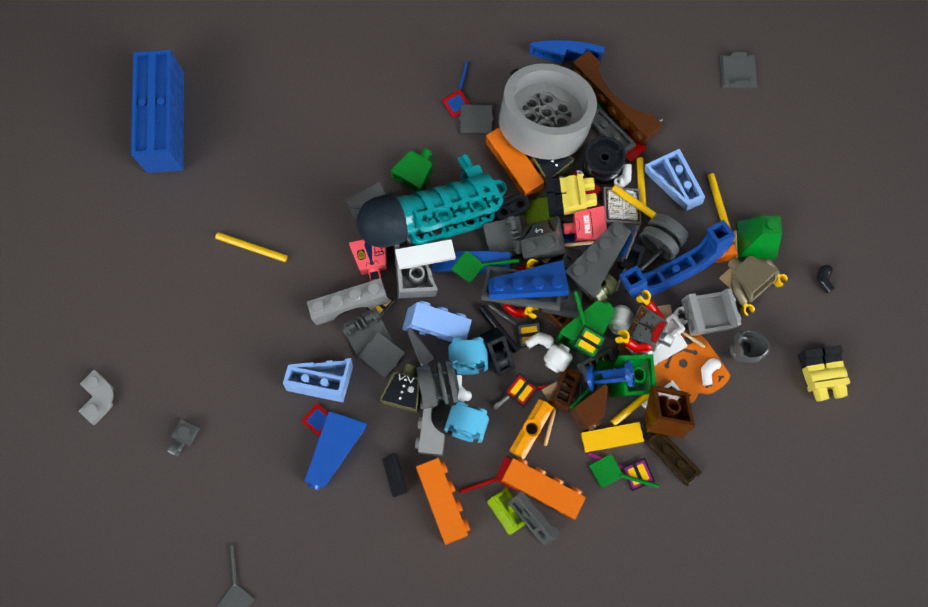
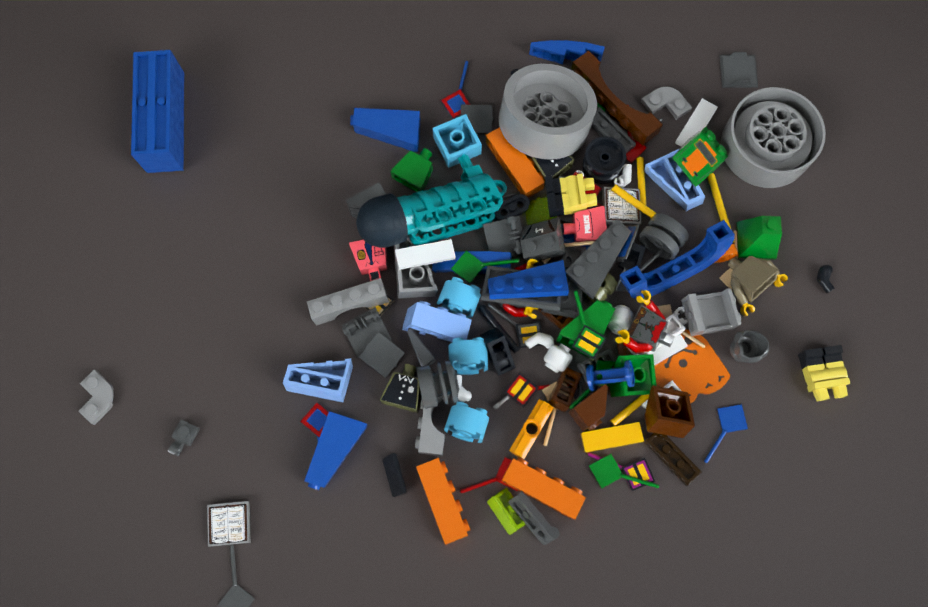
(228, 523): none -> tile
(252, 247): yellow bar -> none
(389, 126): none -> blue slope
(456, 139): none -> medium azure slope
(459, 297): none -> medium azure brick
(666, 97): none -> light grey plate
(698, 120): none -> white tile
(700, 156): none -> green slope
(707, 370): white arm -> none
(731, 420): none -> blue piece
(750, 156): none -> light grey wheel

